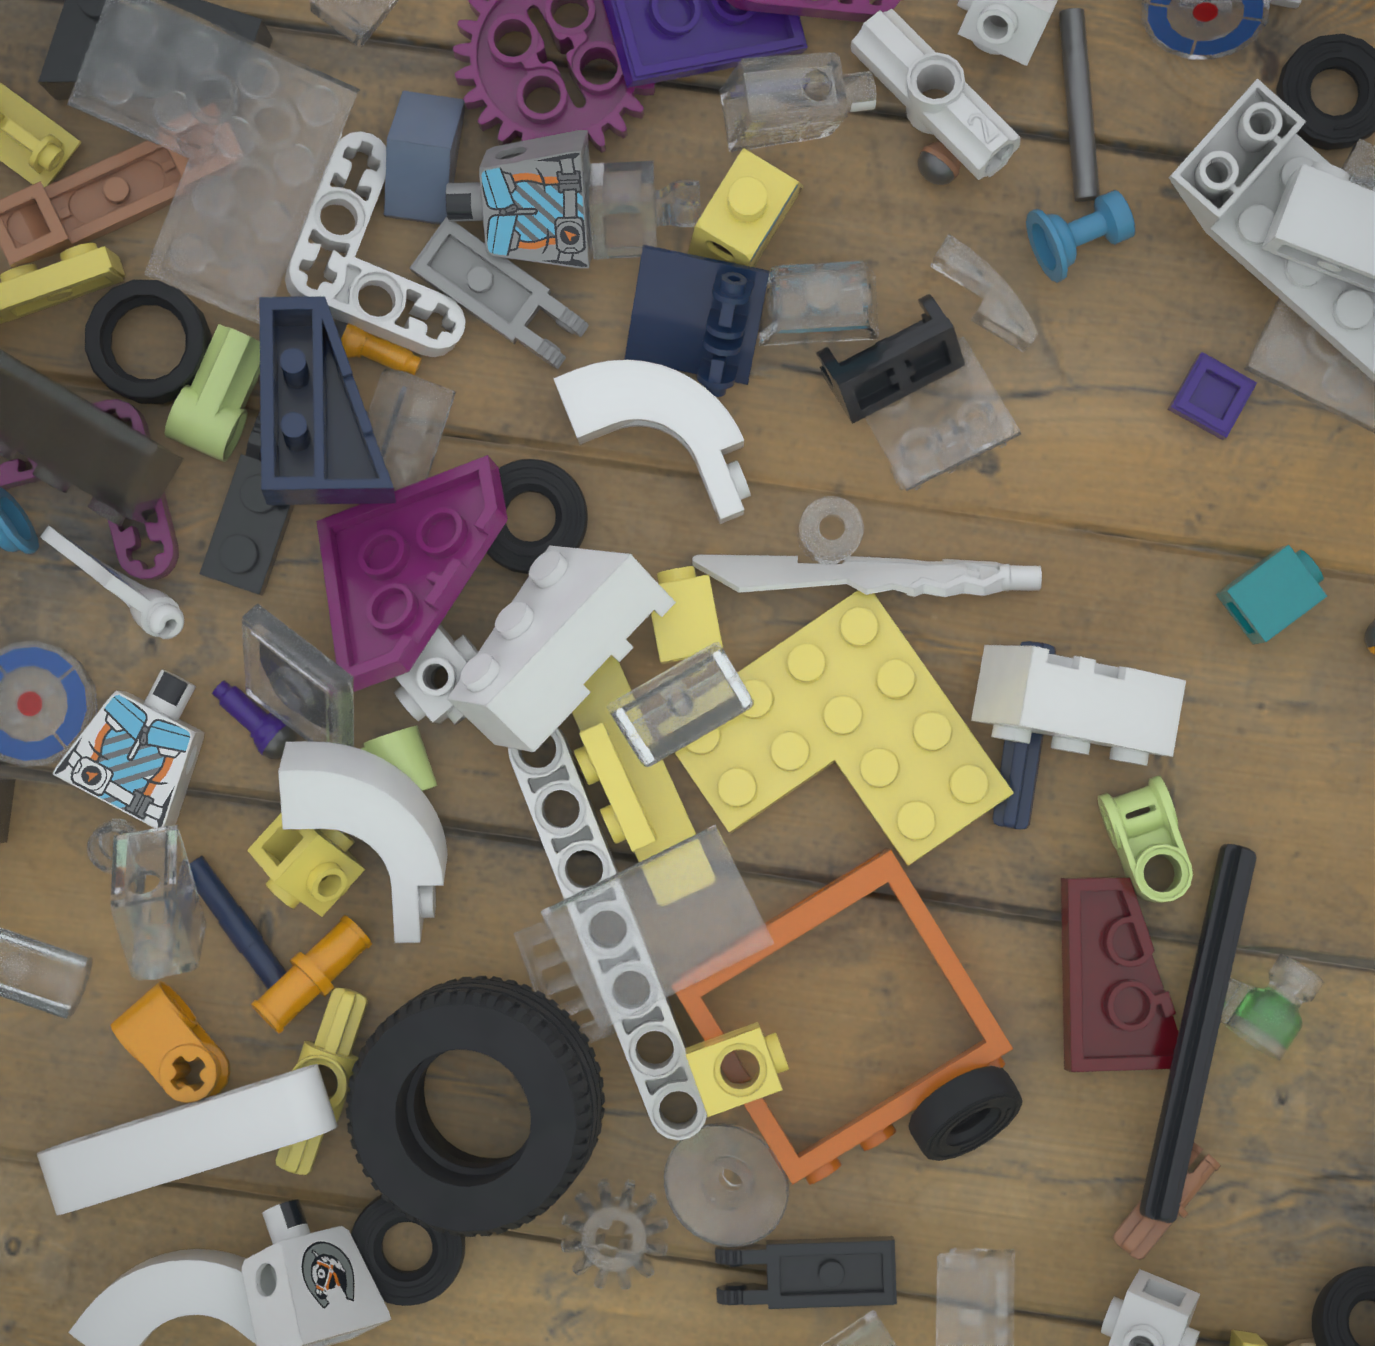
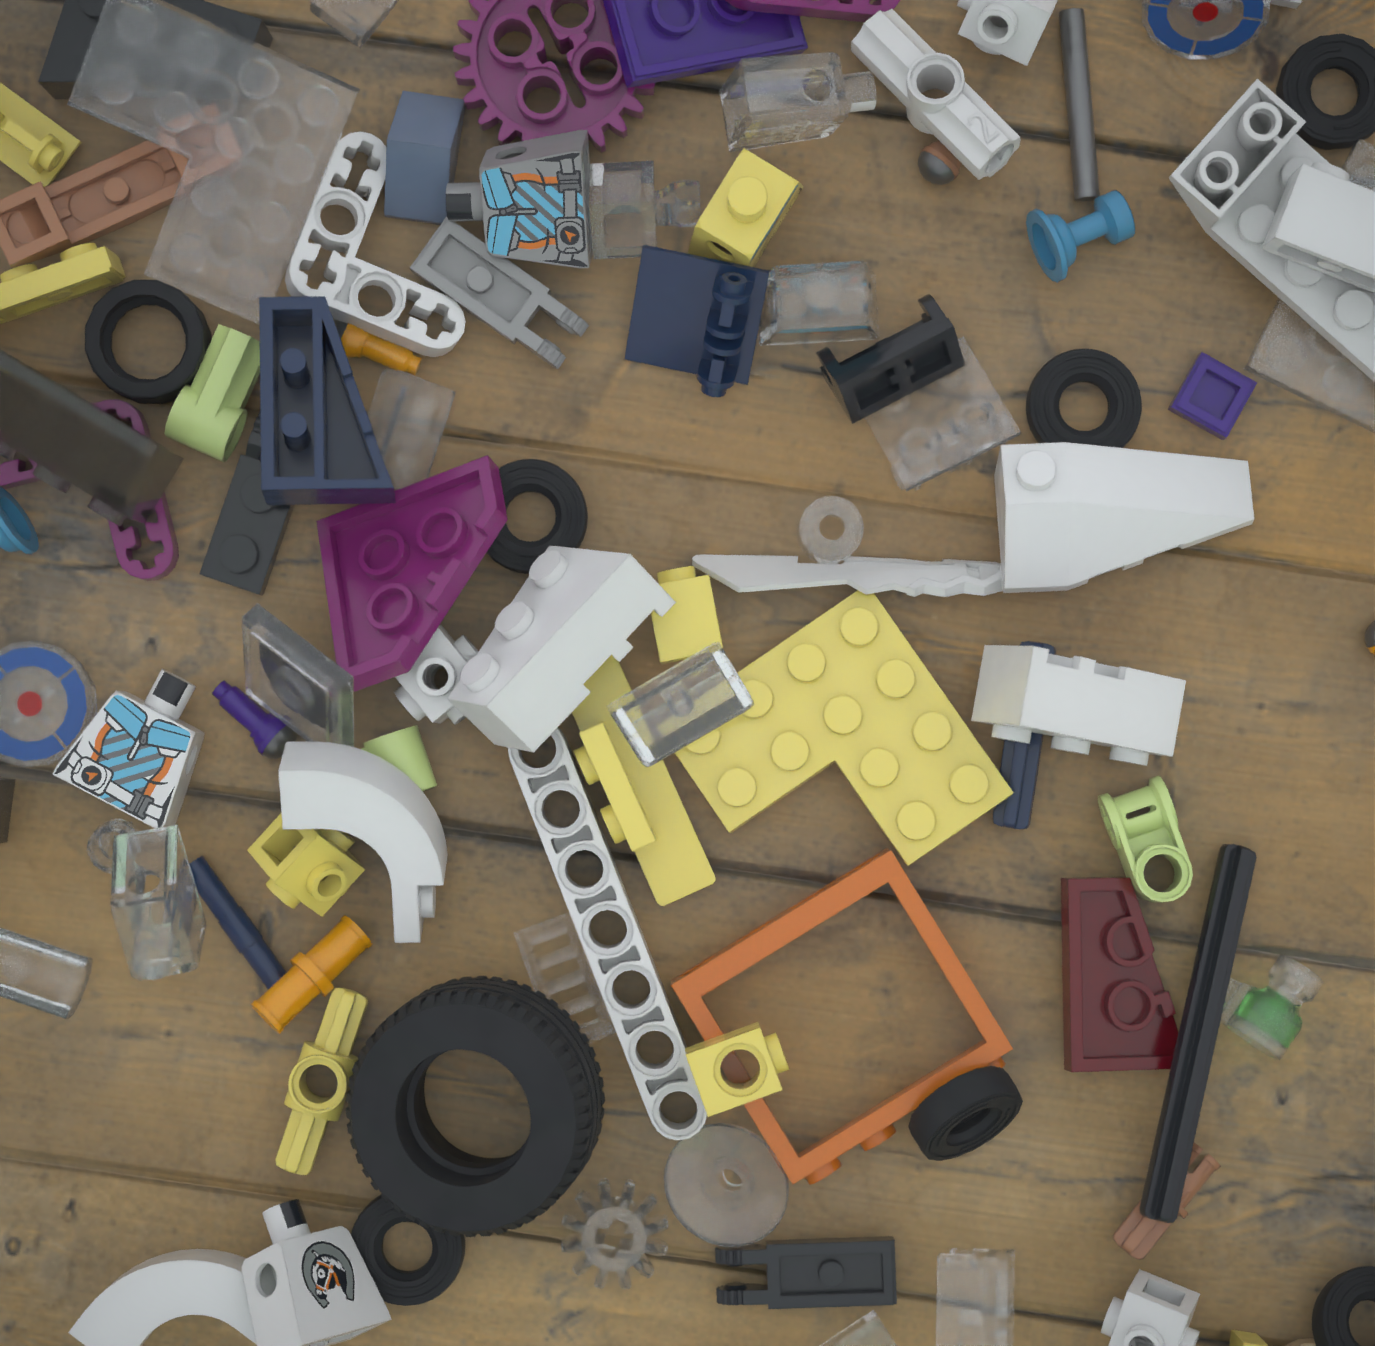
(149, 607): white arm -> none
(166, 1034): light orange piece -> none
(187, 1139): white beam -> none
(655, 396): white arch -> none
(657, 927): clear piece -> none
(1001, 308): clear slope -> none
(1089, 367): none -> black tyre
(1101, 508): none -> white wedge
(1273, 593): teal brick -> none

